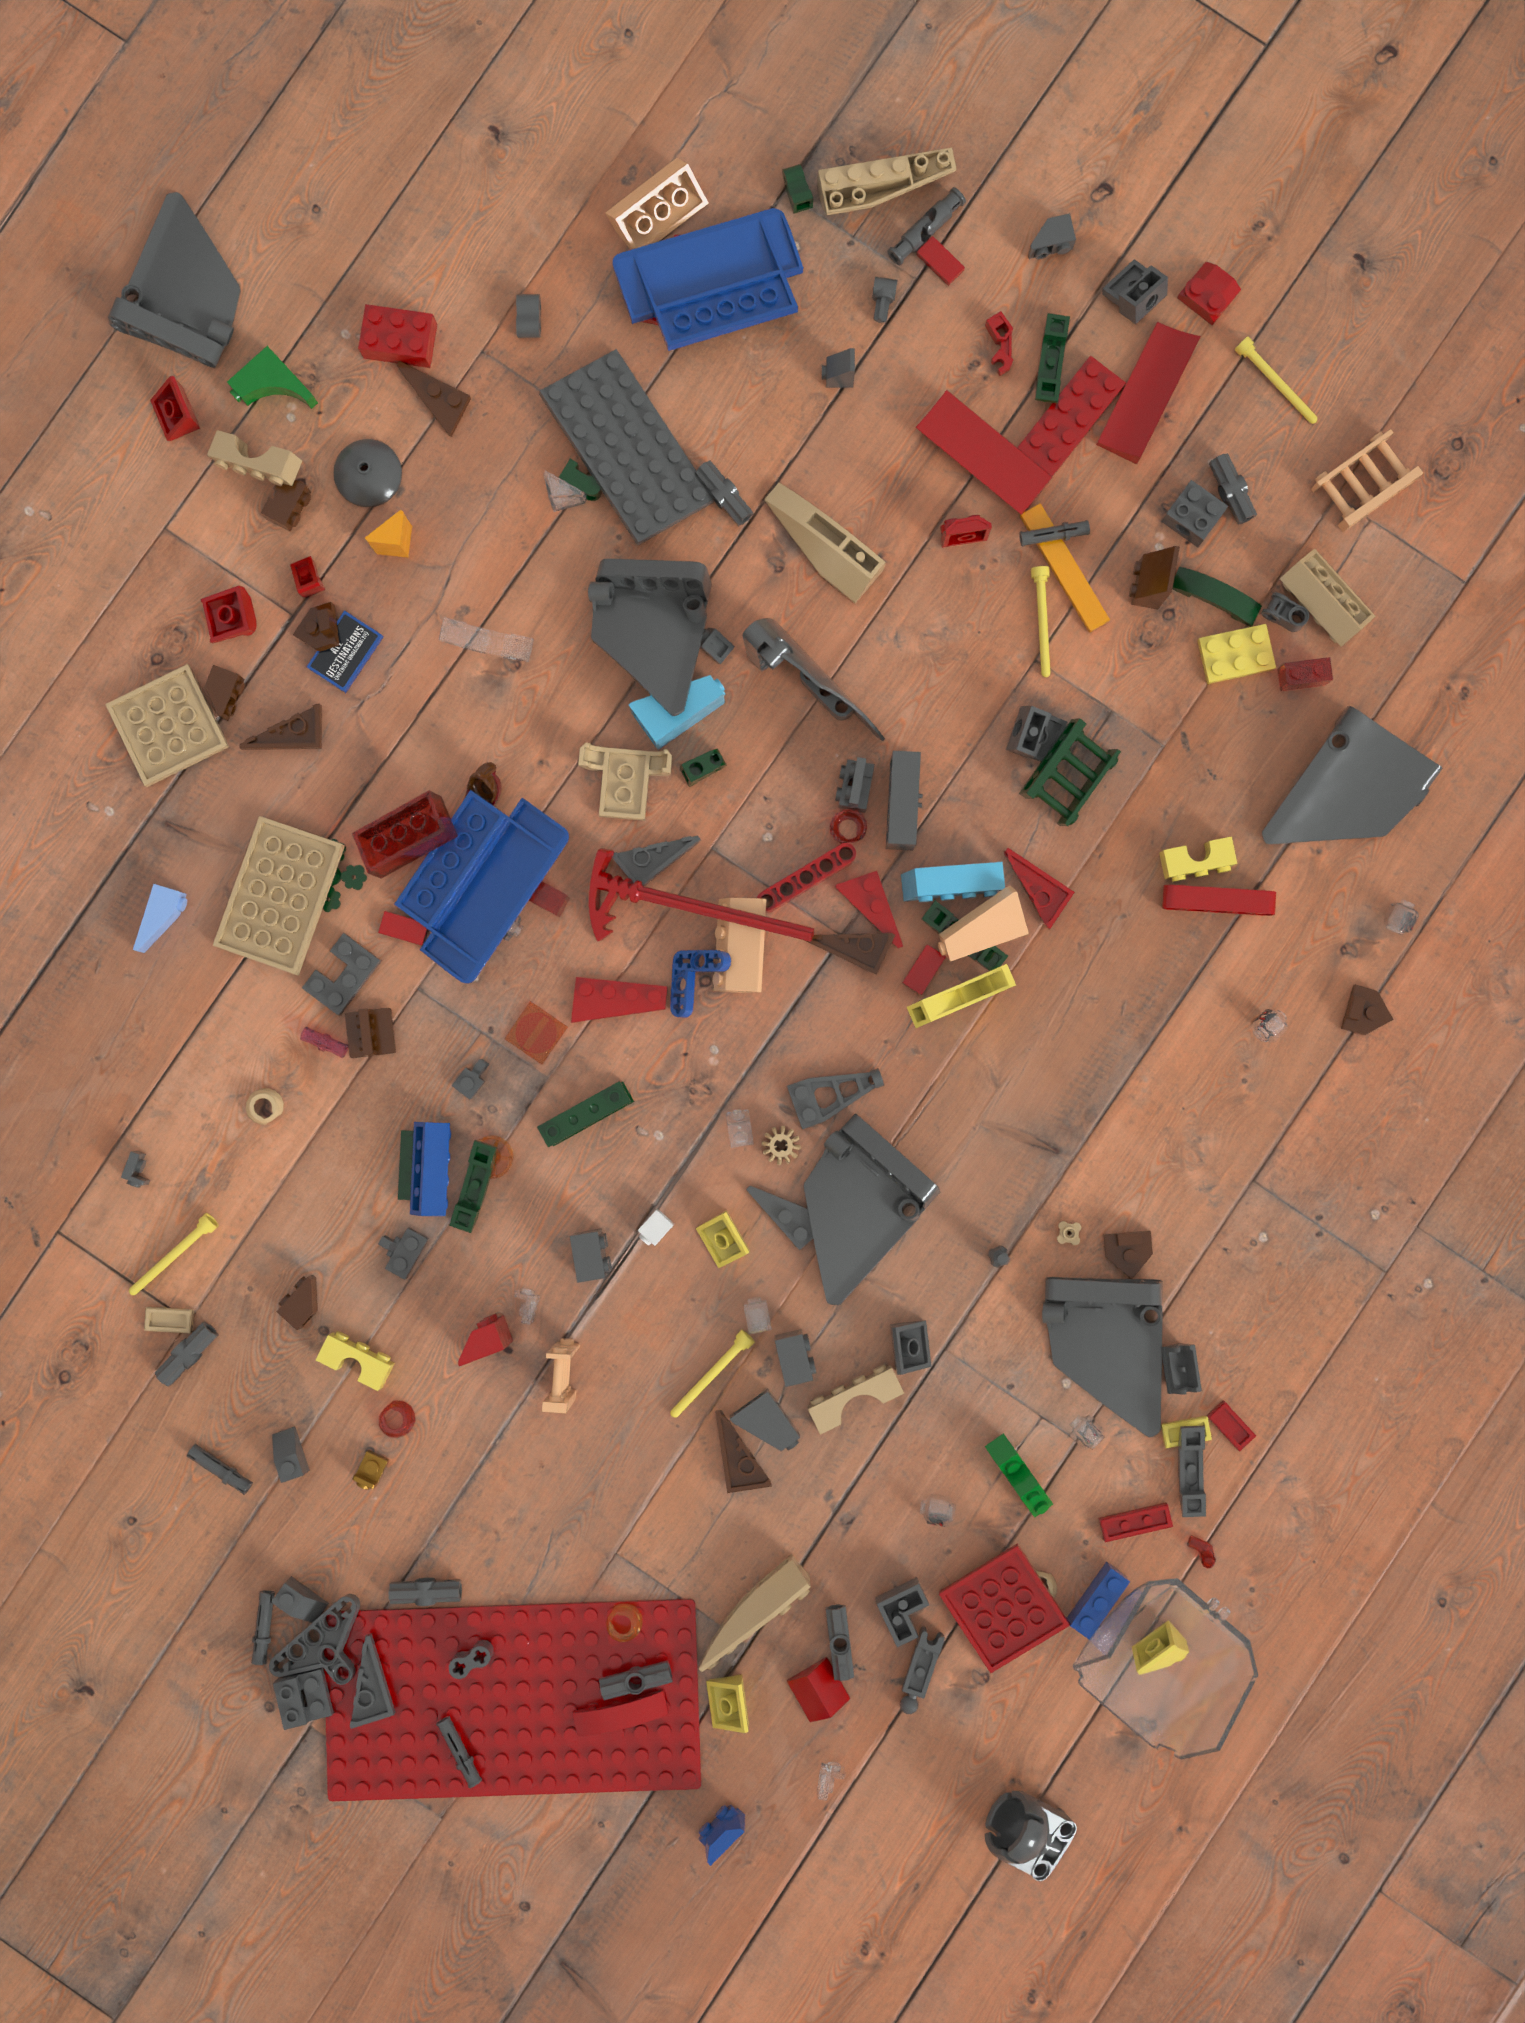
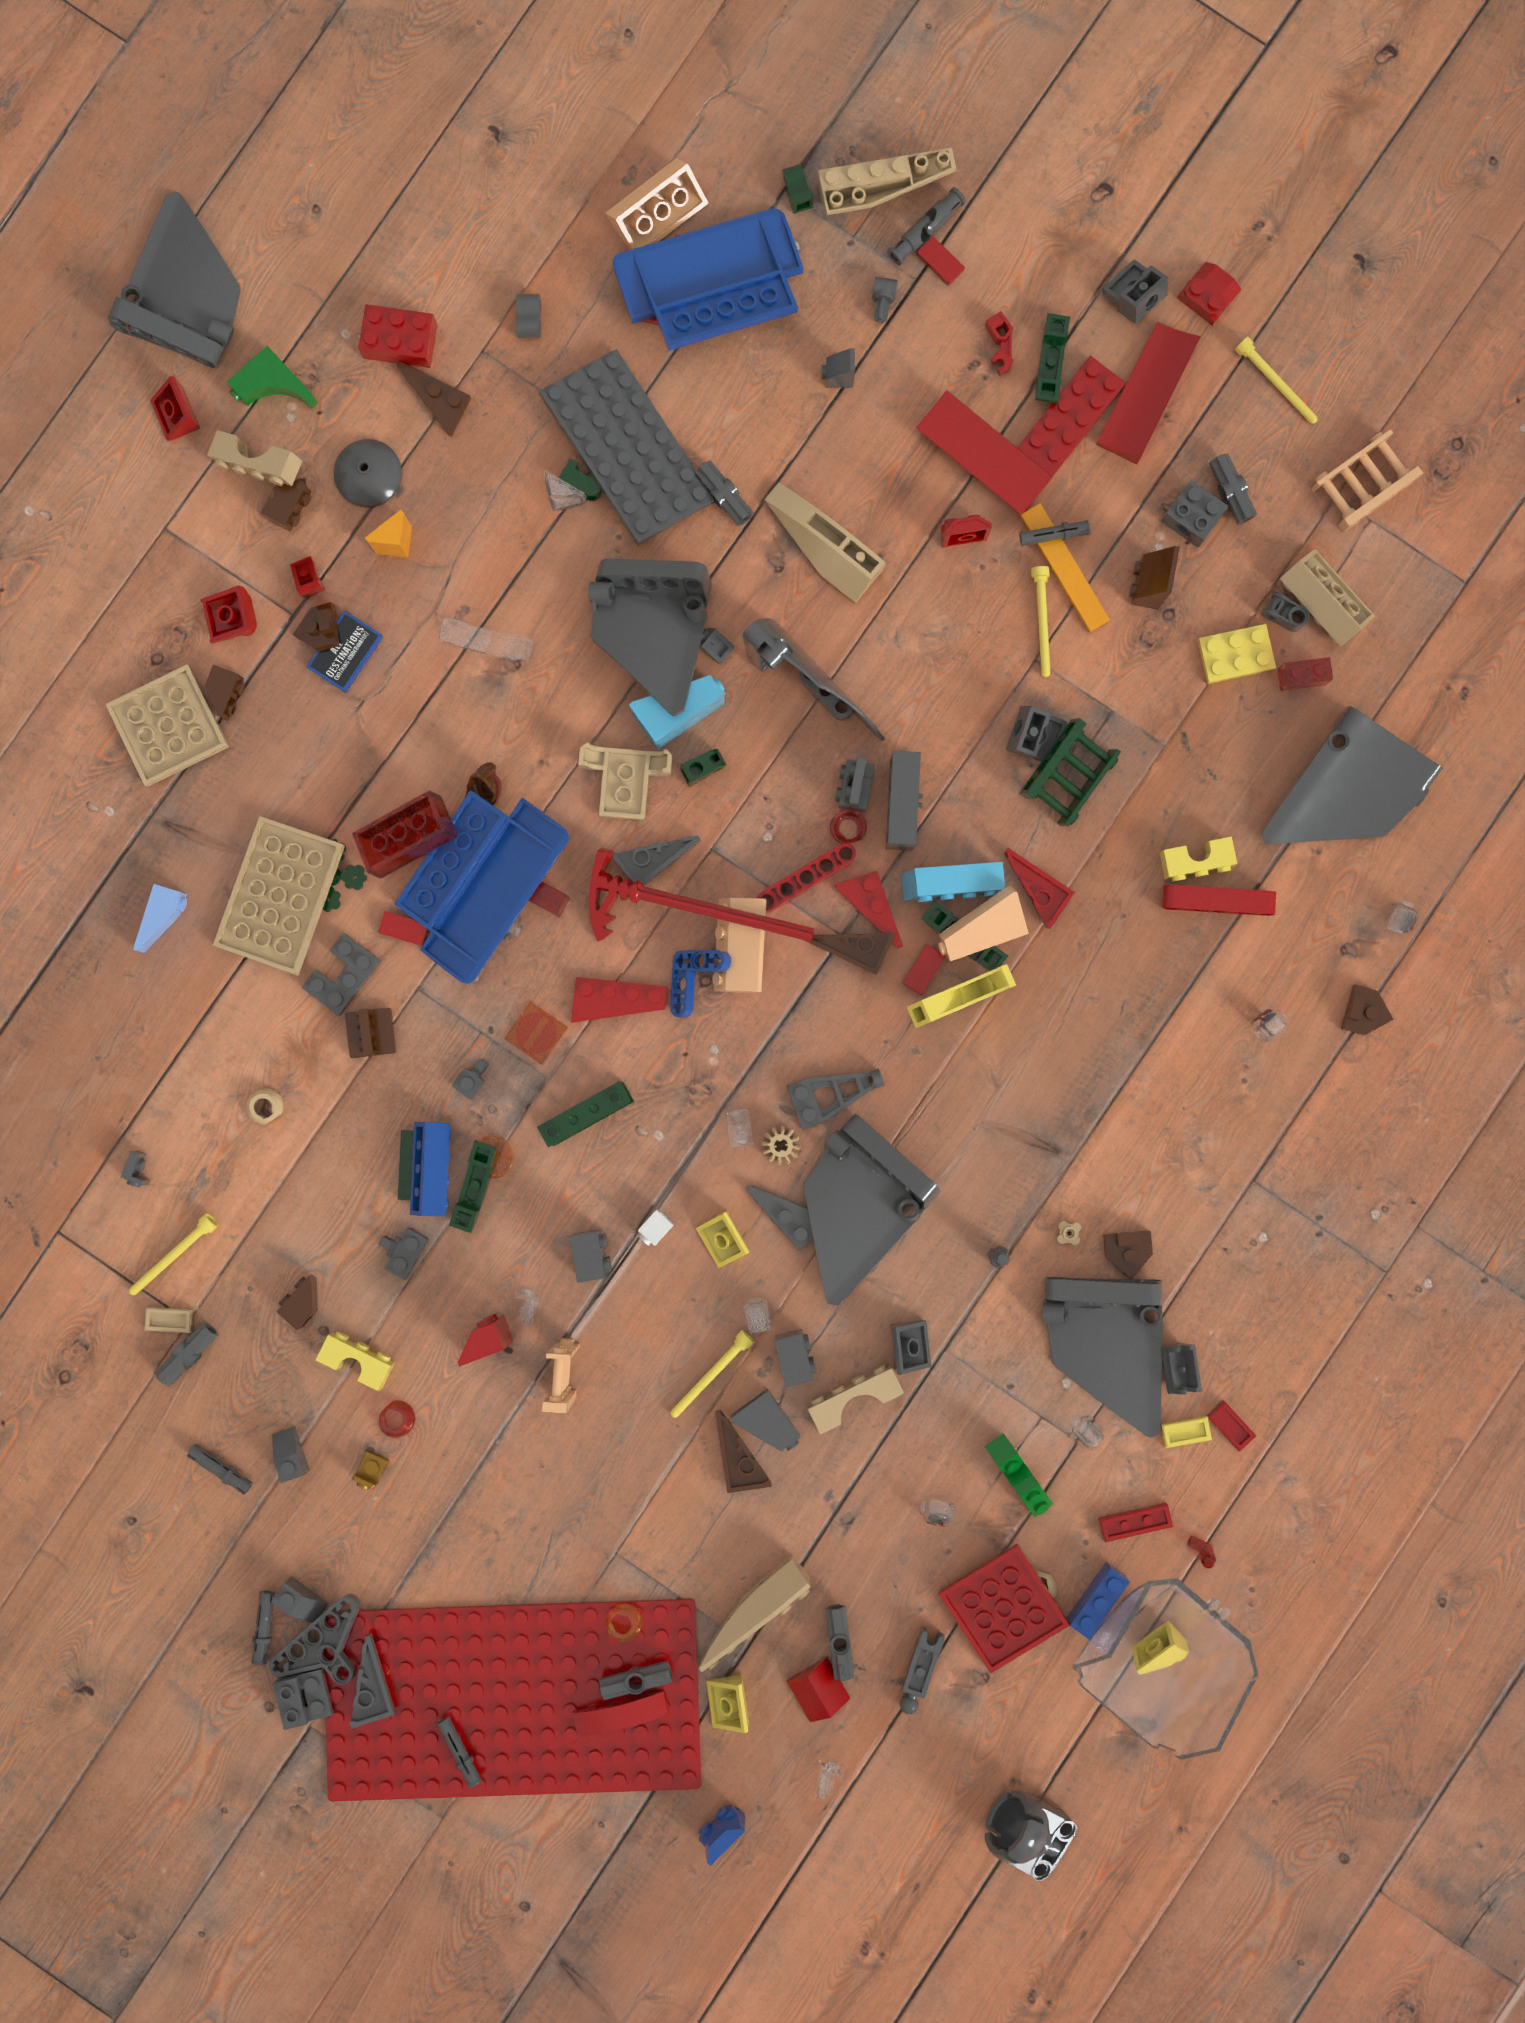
(298, 732): reddish brown wing -> none
(324, 1042): clear pink pin -> none
(425, 1591): dark grey piece -> none
(471, 1659): dark grey axle -> none
(896, 1609): dark grey brick -> none
(1054, 237): dark grey slope -> none
(1191, 1471): dark grey slope -> none
(1216, 594): dark green slope -> none

